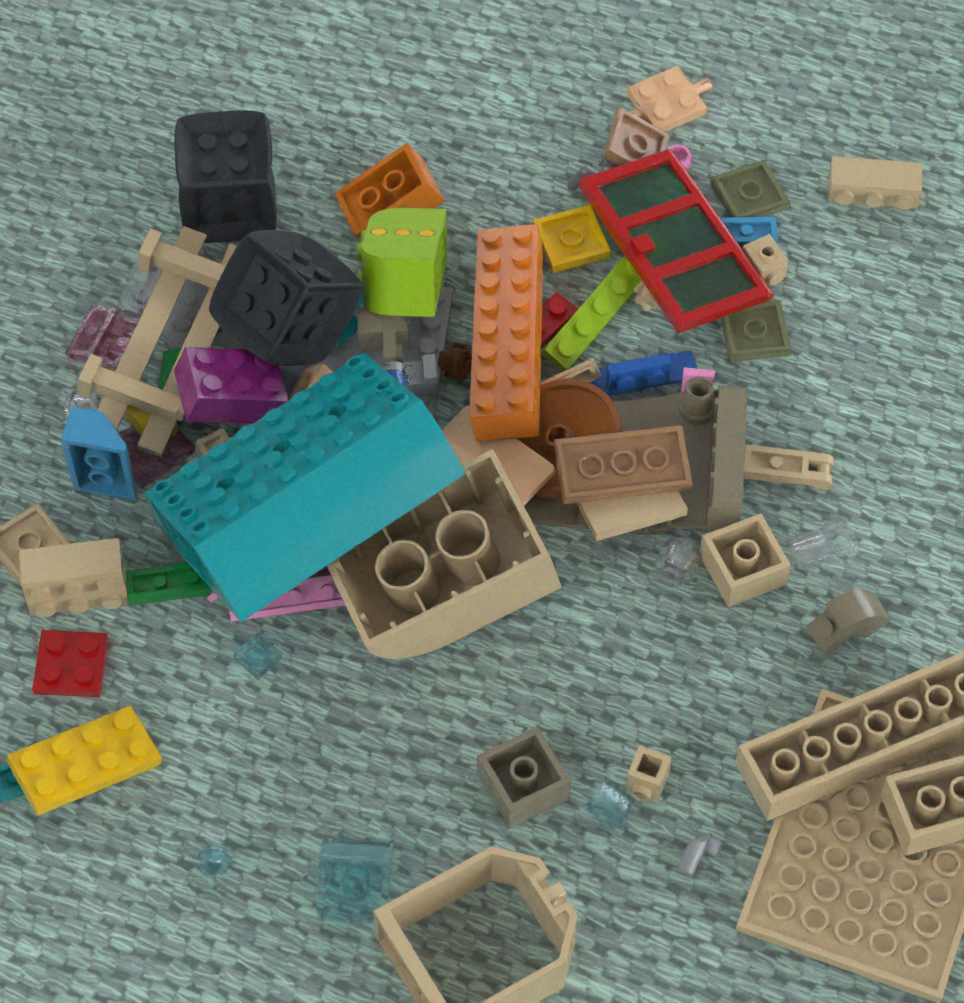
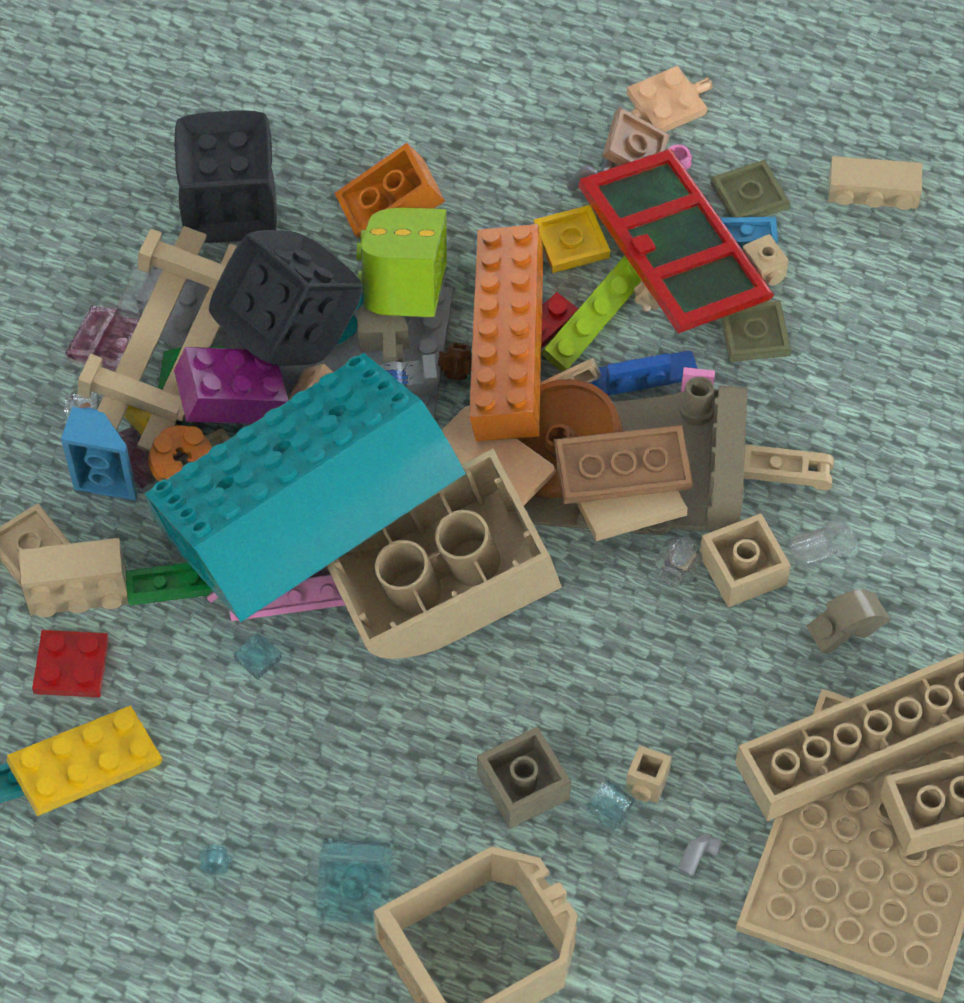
(173, 439): none -> orange plate

